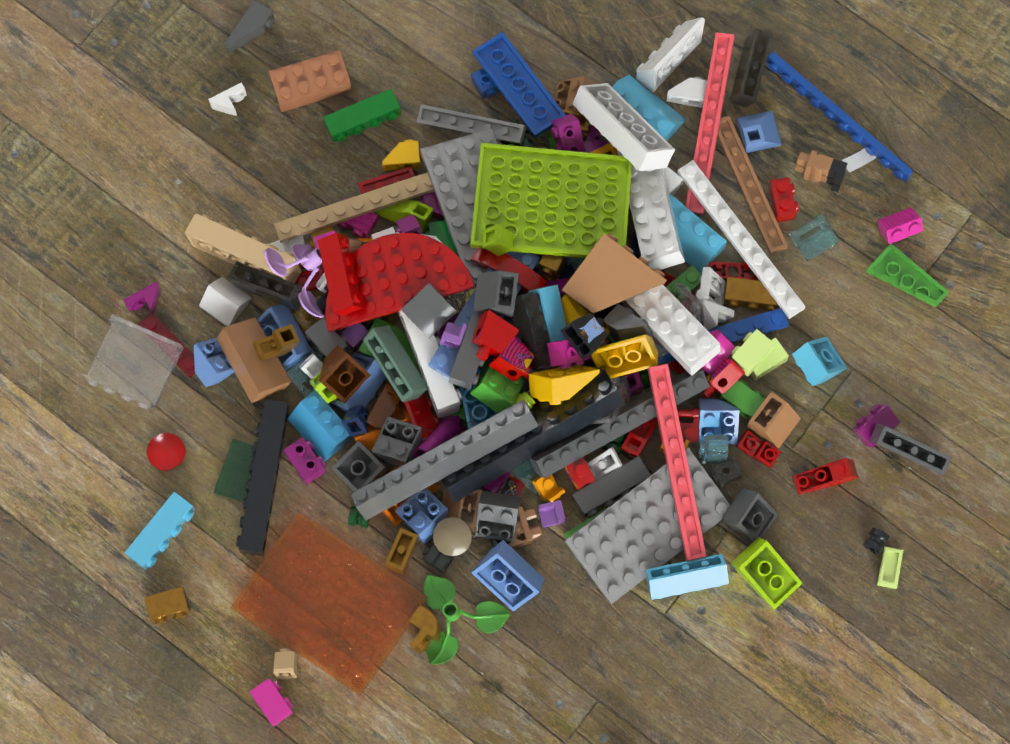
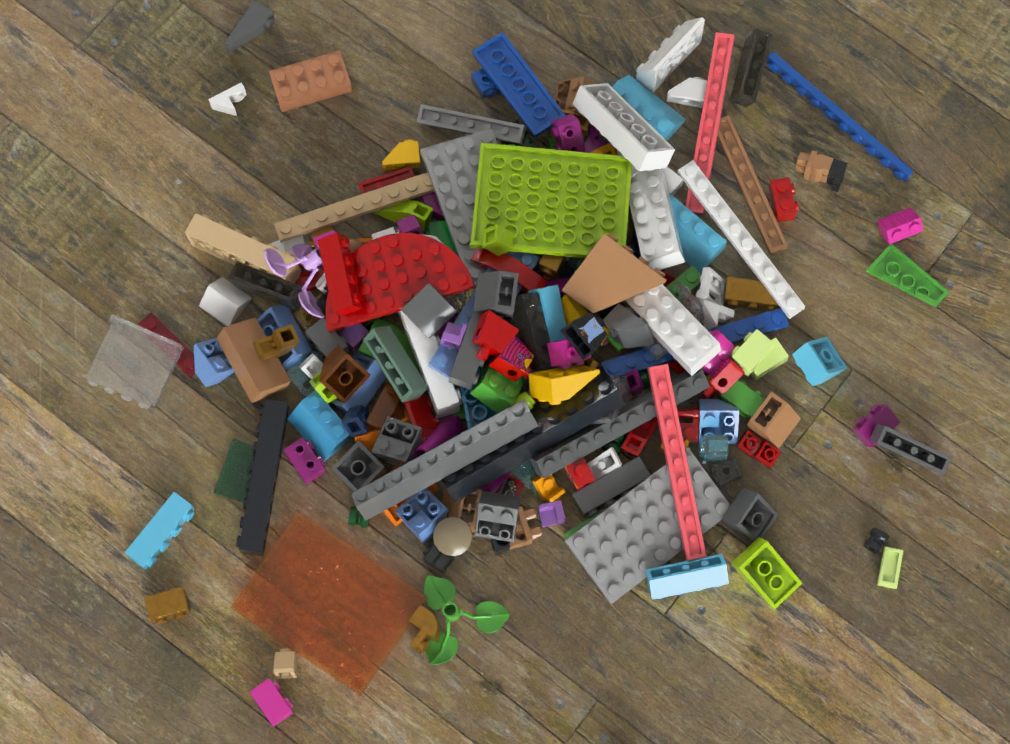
(147, 295): magenta slope -> none
(166, 451): red dish -> none
(362, 116): green brick -> none
(362, 225): dark pink brick -> none
(401, 551): pearl gold brick -> none
(508, 576): medium blue slope -> none
(627, 356): yellow slope -> none
(718, 265): red beam -> none
(758, 131): medium blue slope -> none
(817, 242): clear light blue plate -> none
(826, 476): red slope -> none
(858, 160): white sticker -> none

